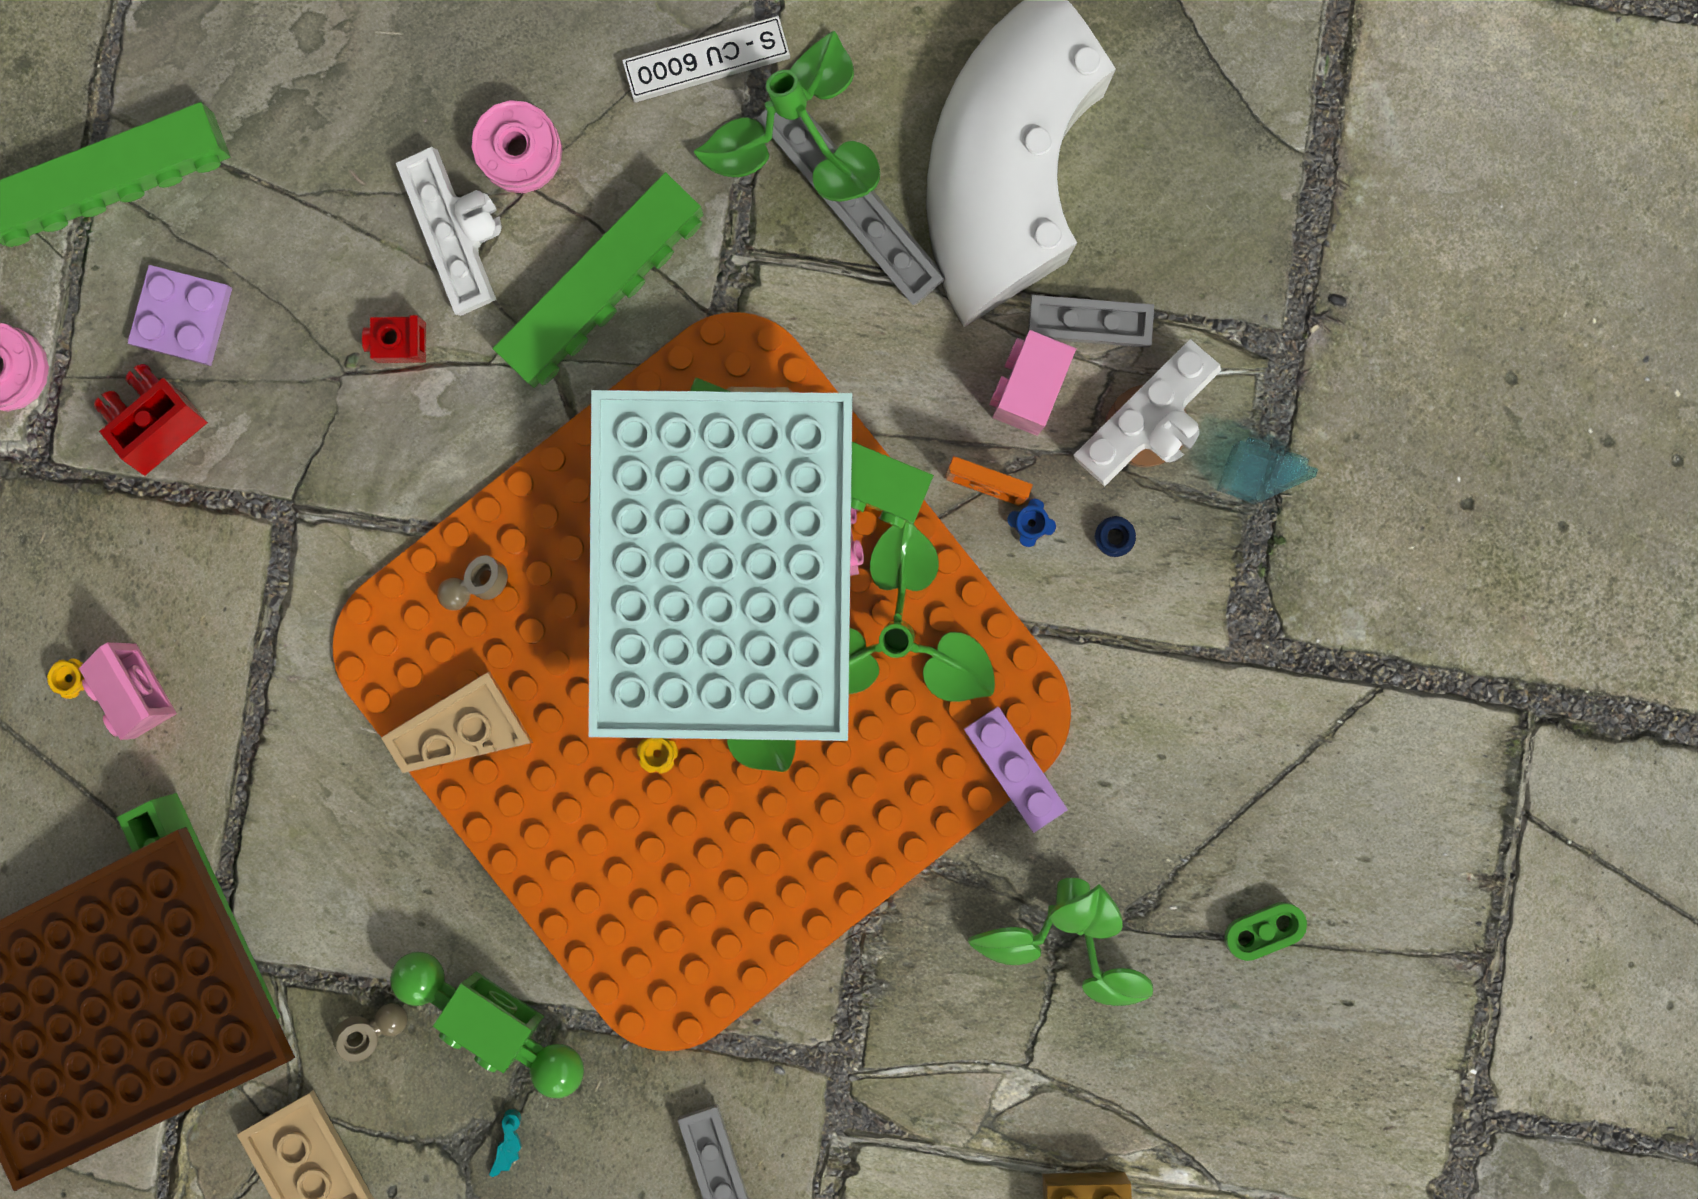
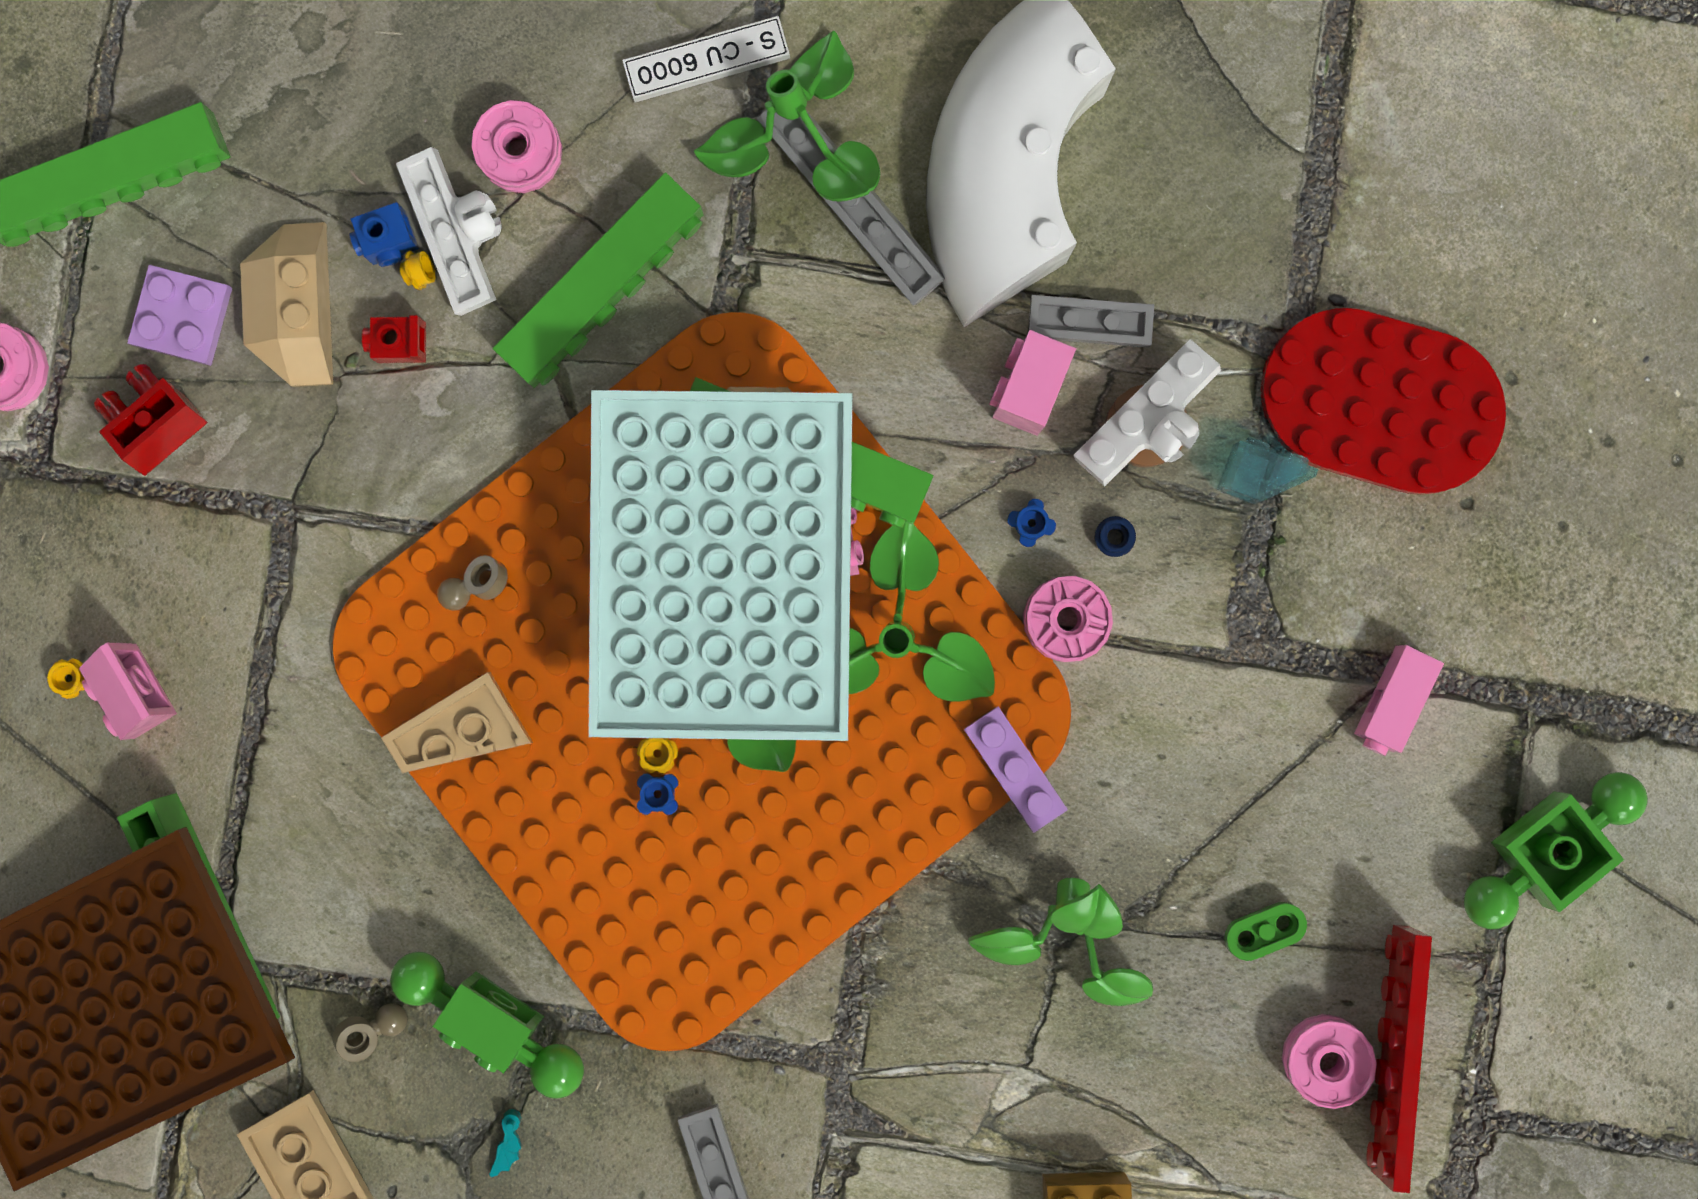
(290, 304): none -> tan wedge
(383, 235): none -> blue brick
(417, 270): none -> yellow plate
(650, 803): none -> blue plate
(988, 481): orange tile -> none
(1092, 613): none -> bright pink wheel
(1347, 1079): none -> bright pink wheel
(1383, 401): none -> red plate
(1398, 700): none -> bright pink brick
(1401, 1057): none -> red plate
(1582, 852): none -> bright green brick

